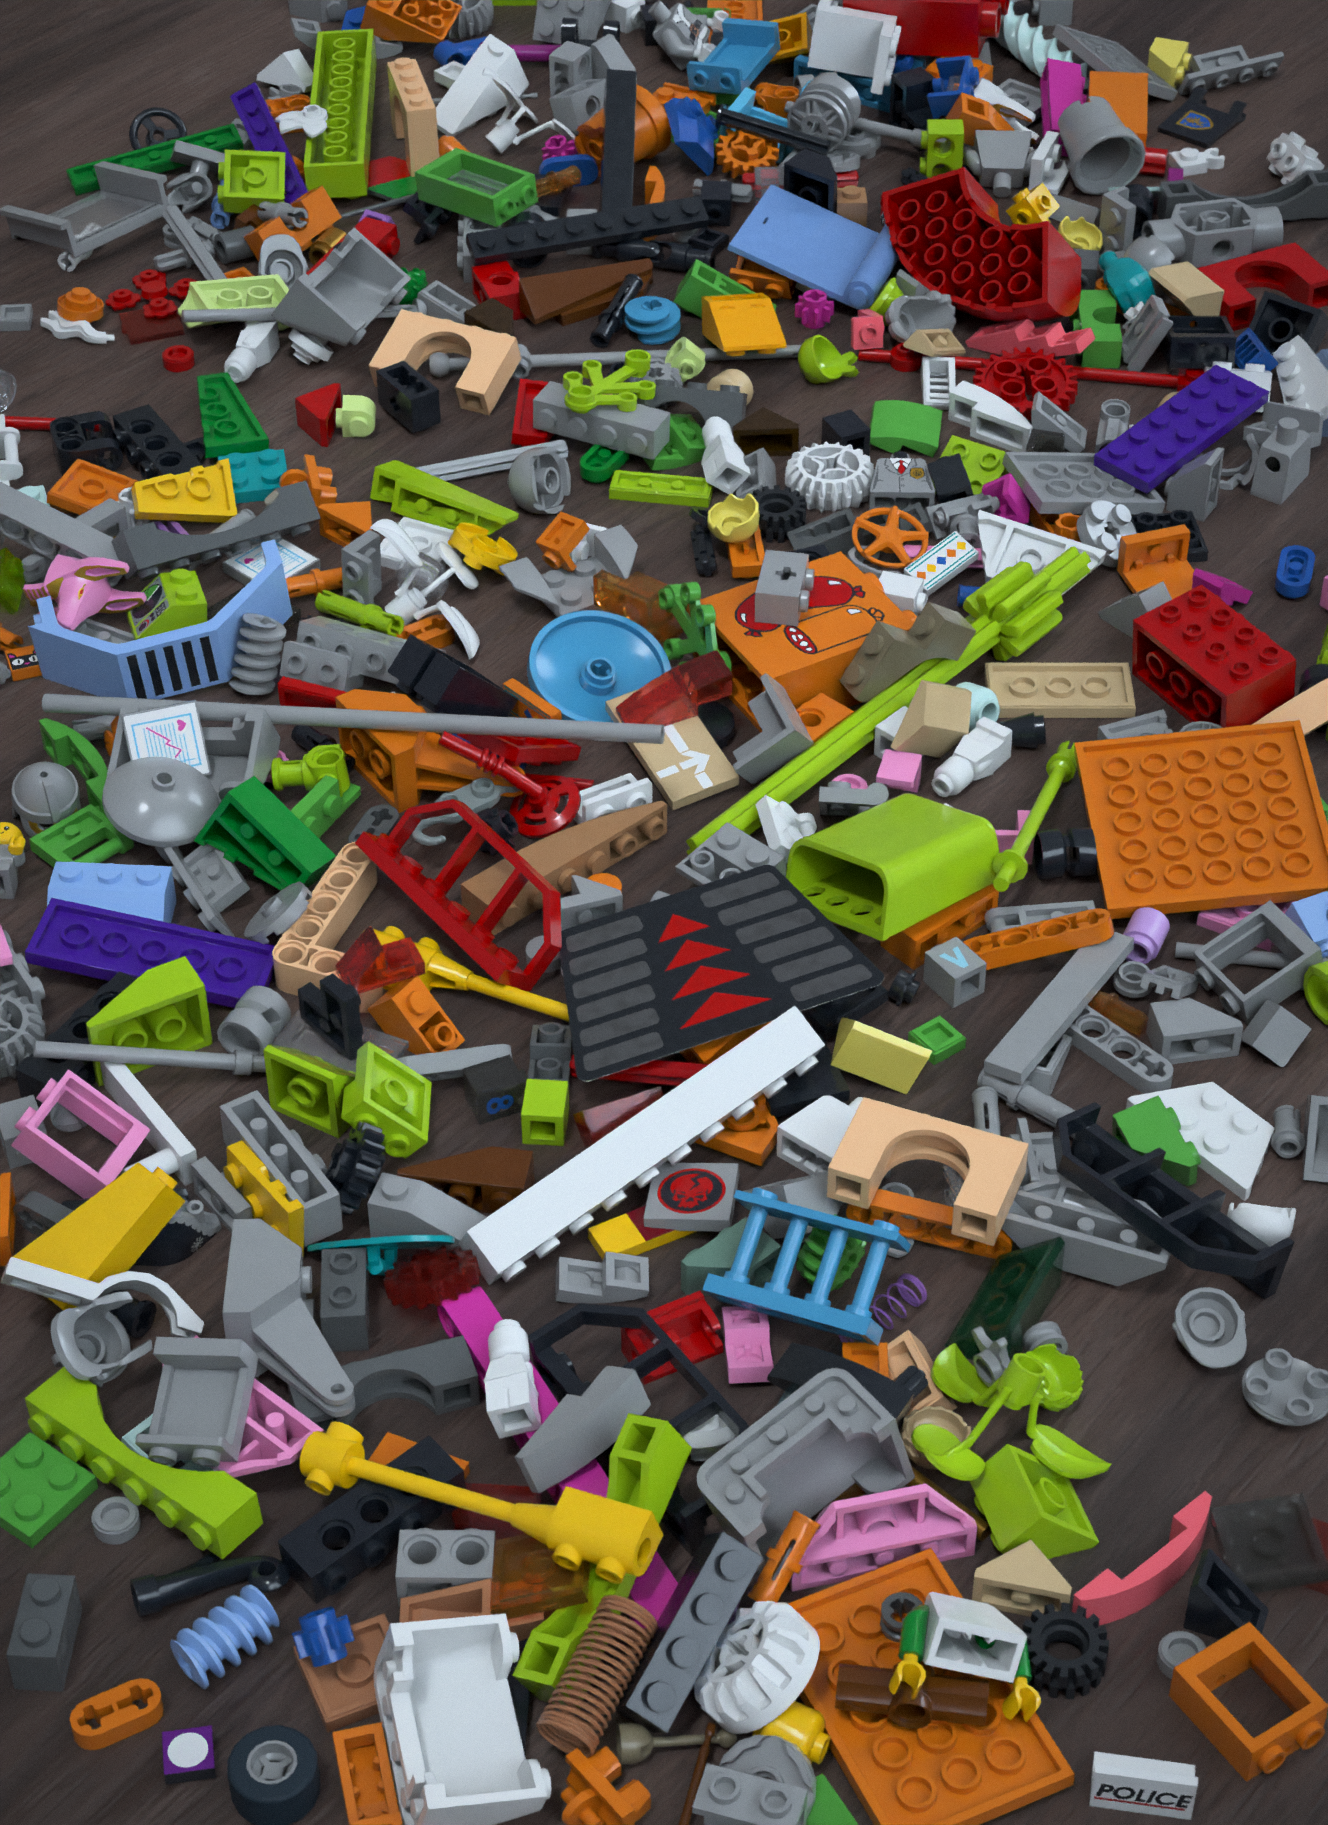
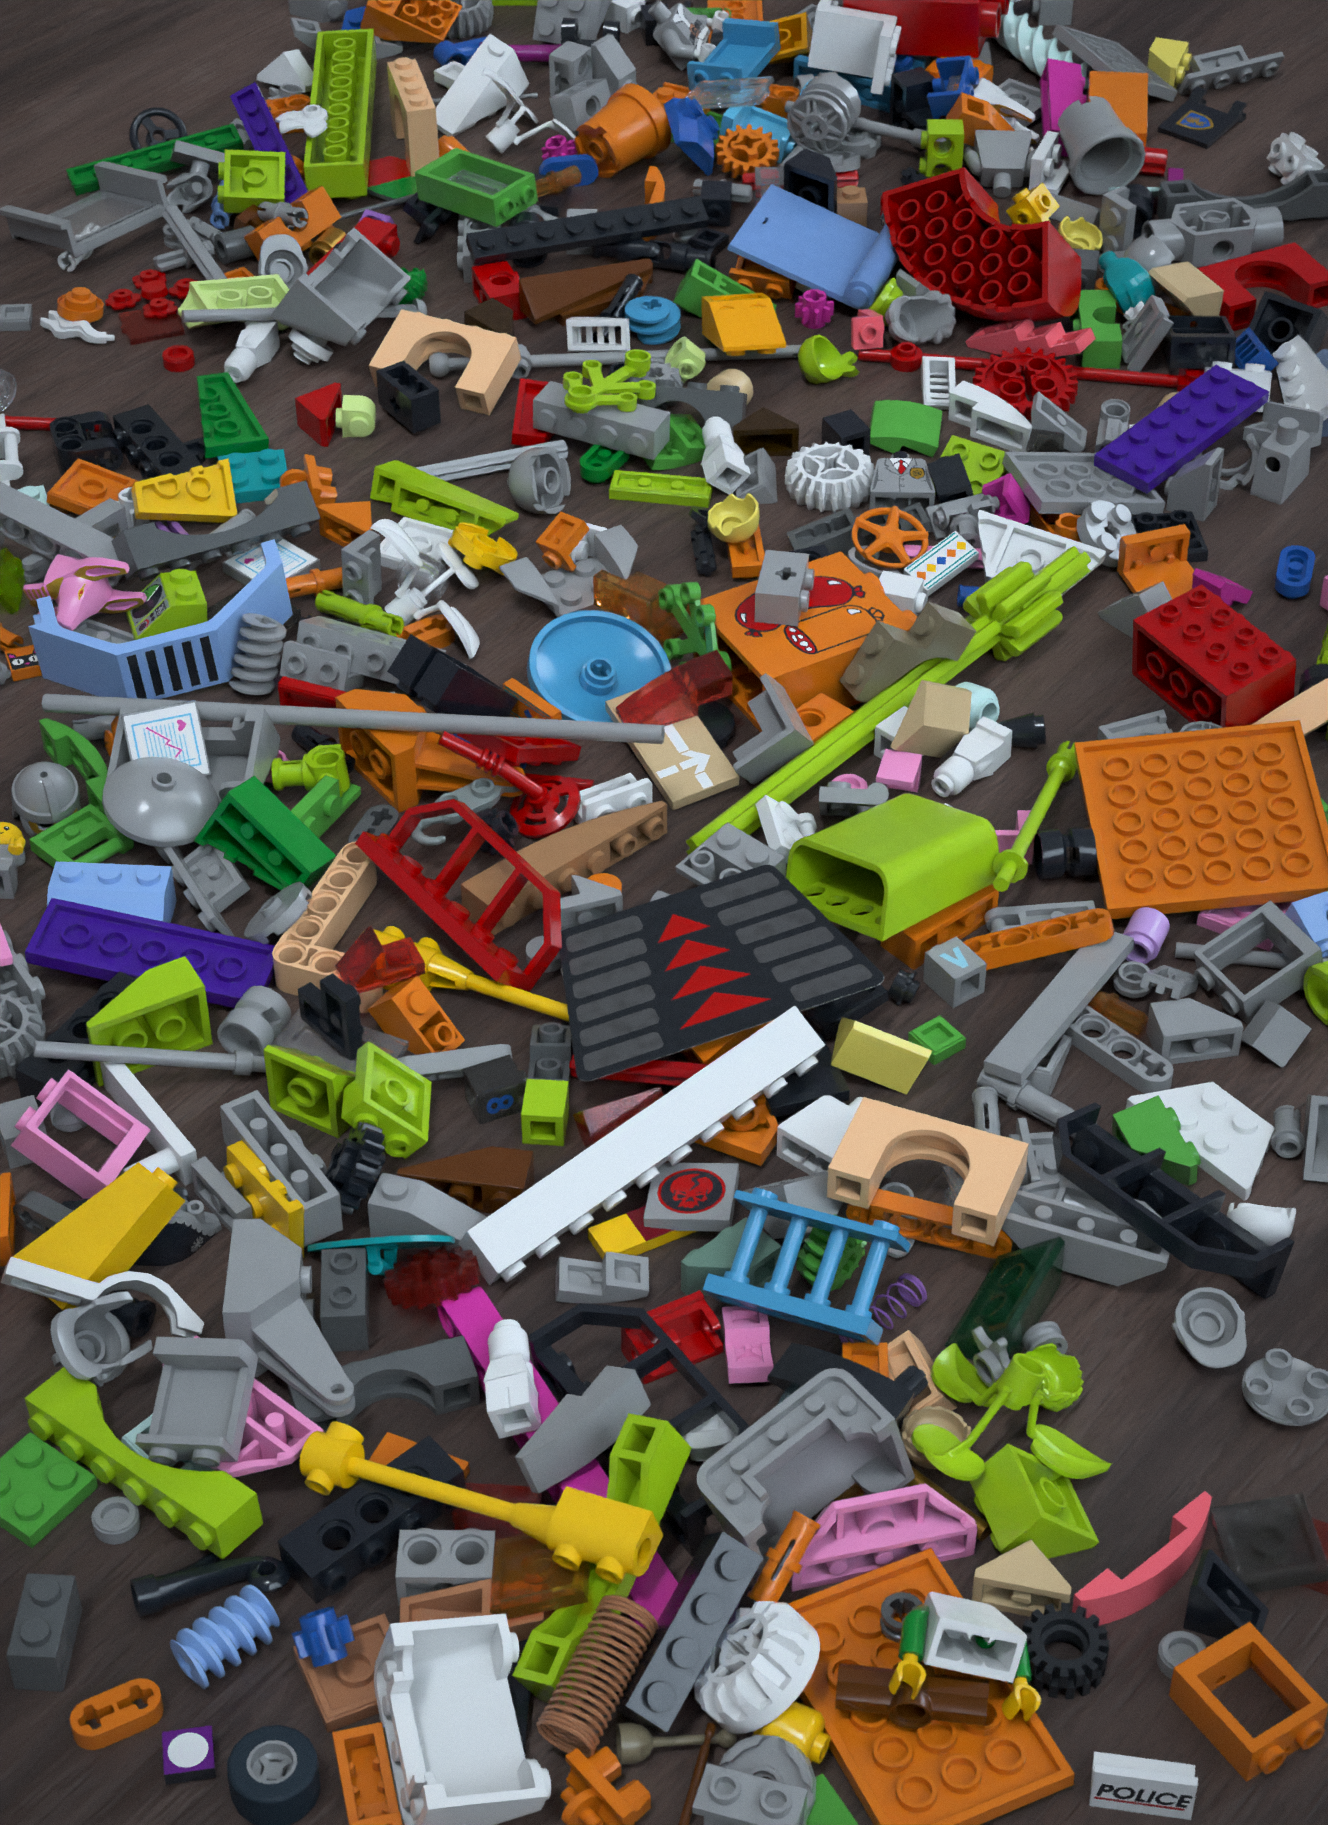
(444, 302): light grey slope -> none
(574, 334): none -> white slope
(618, 140): black brick -> none
(731, 92): none -> clear piece
(771, 131): black axle -> none
(780, 512): black tyre -> none
(935, 343): tan slope -> none
(1062, 689): tan tile -> none
(1196, 162): white plate -> none

